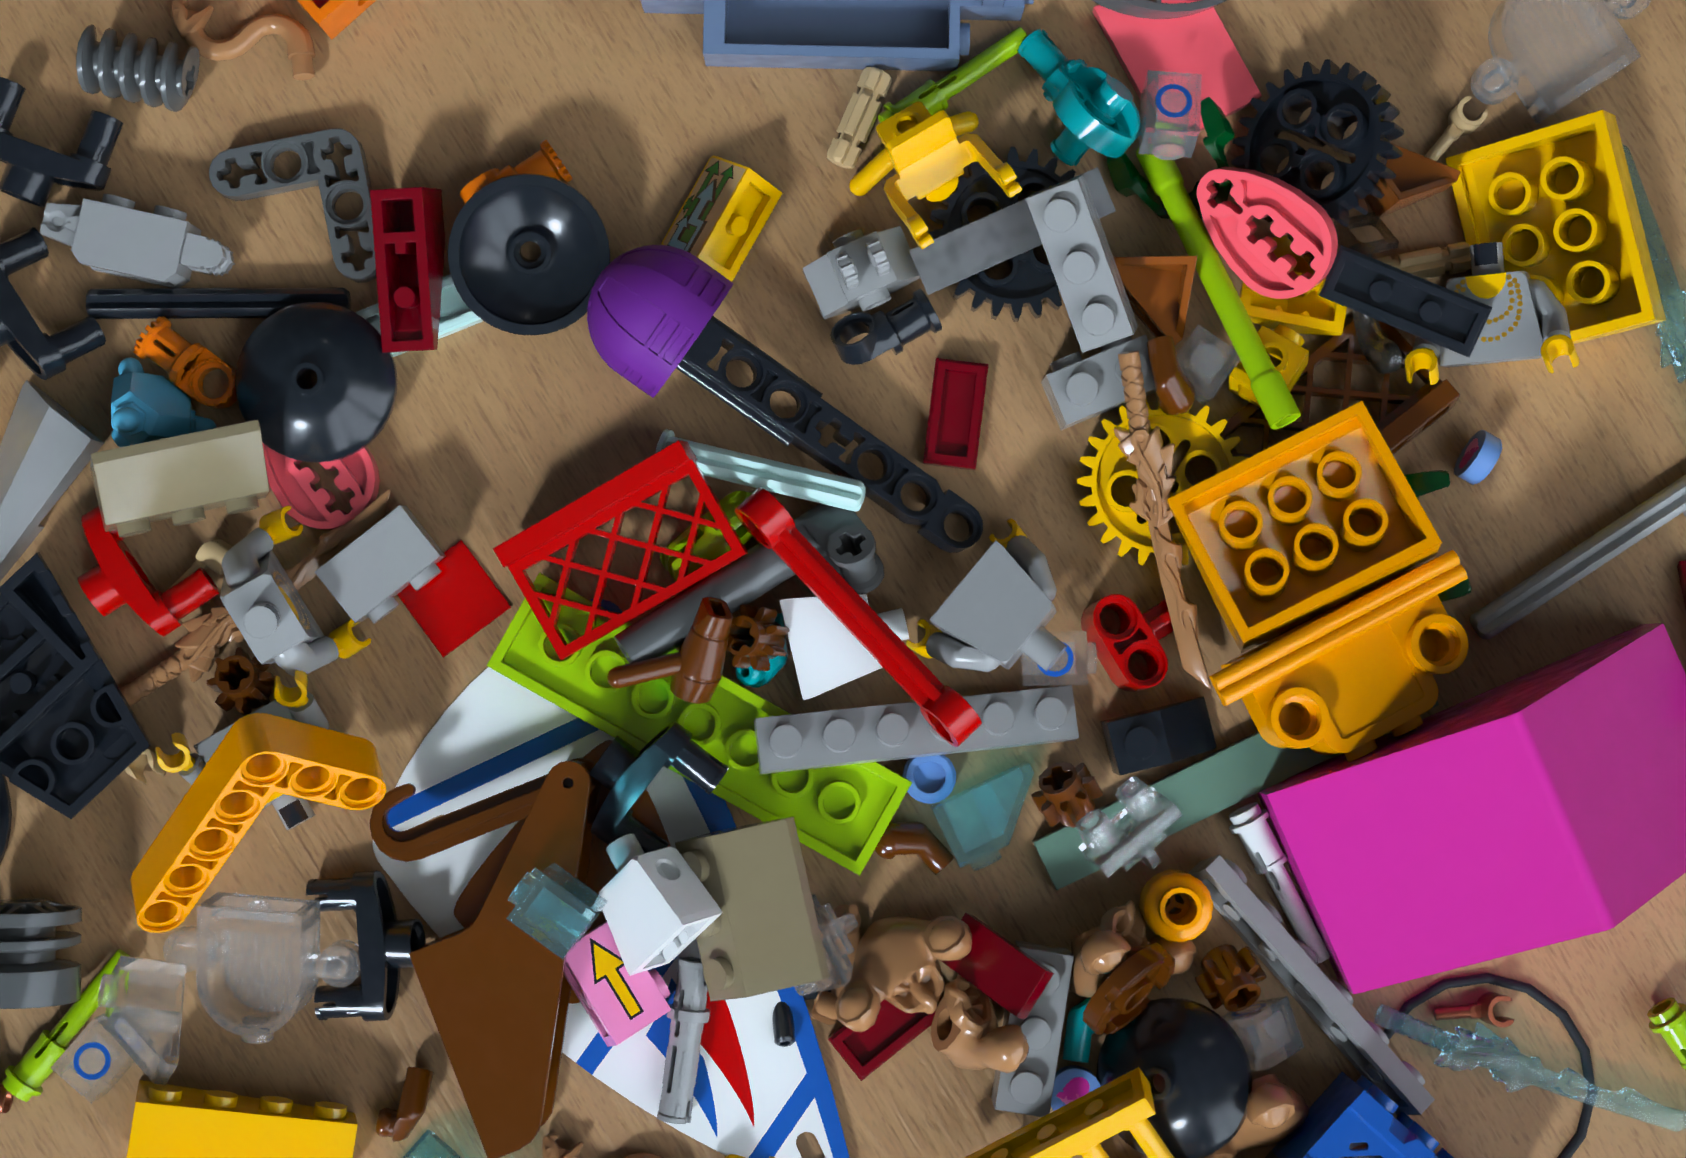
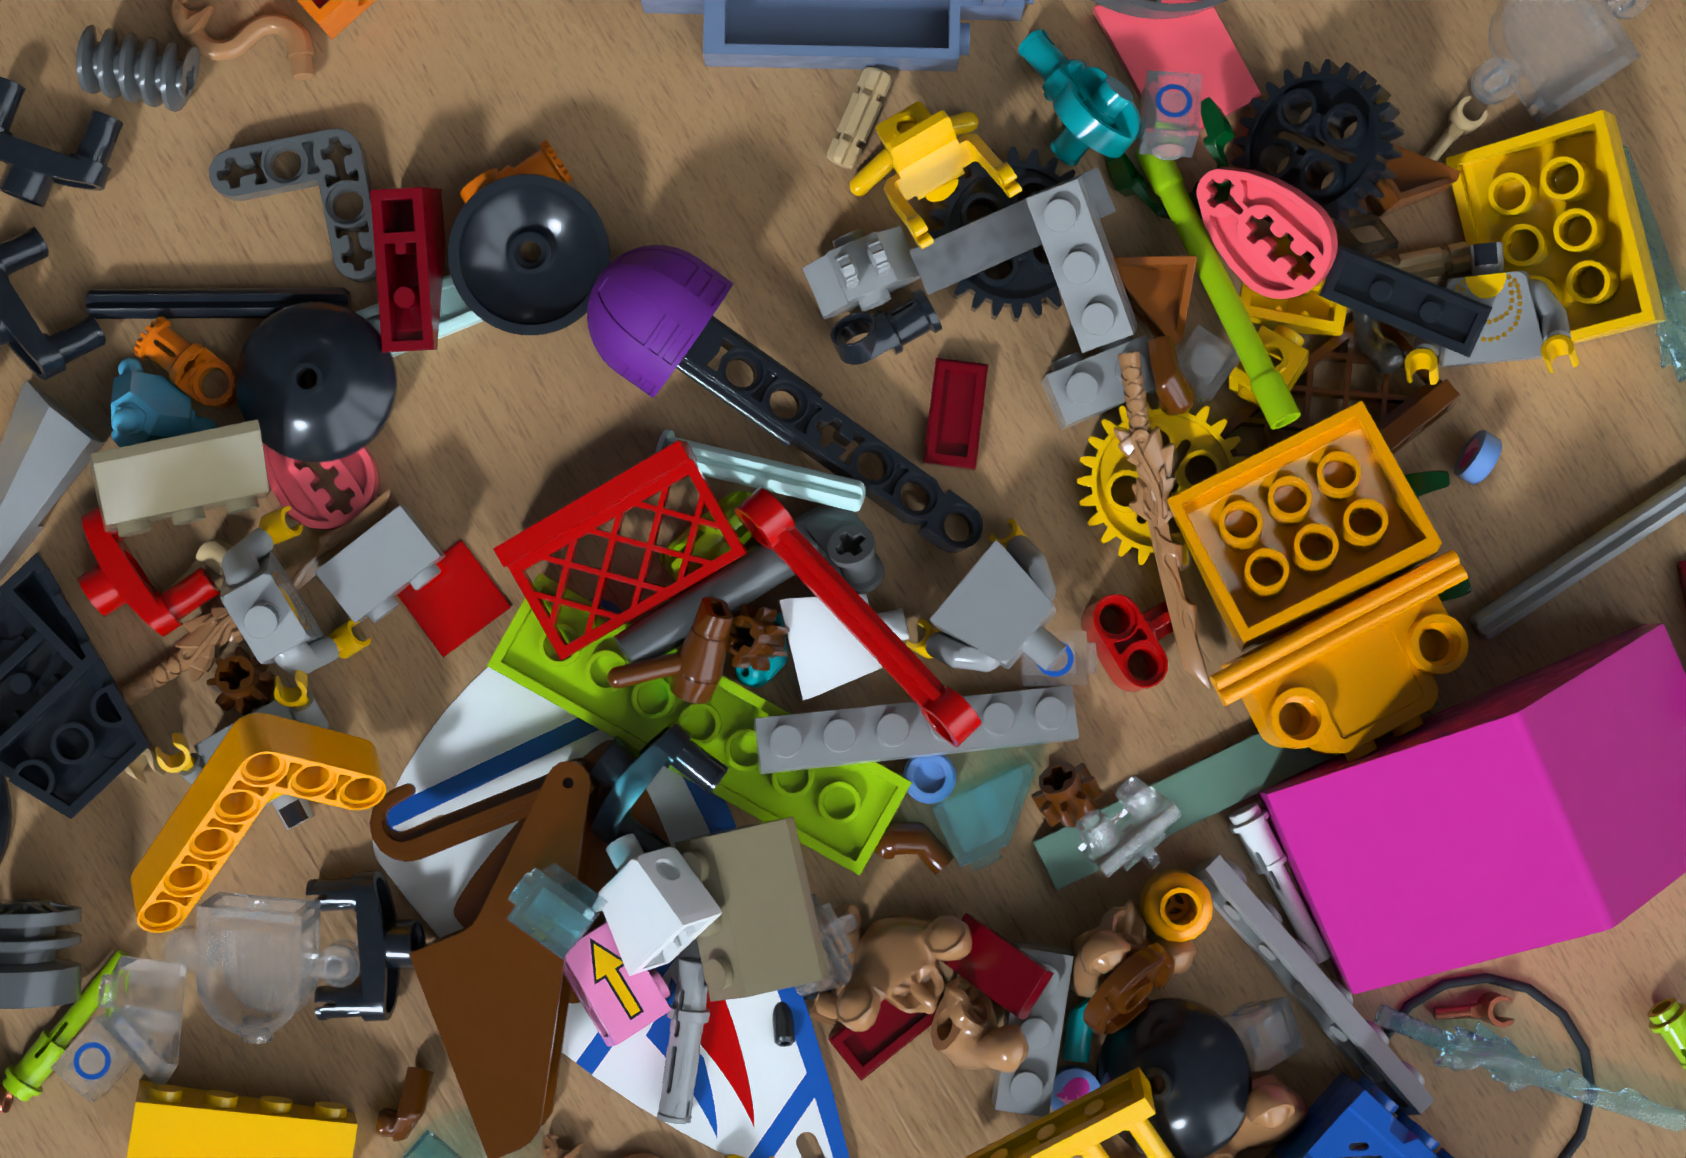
(135, 243): light grey hinge -> none
(723, 215): panel -> none
(935, 95): lime pin -> none
(1158, 736): black slope -> none
(1230, 978): reddish brown gear -> none

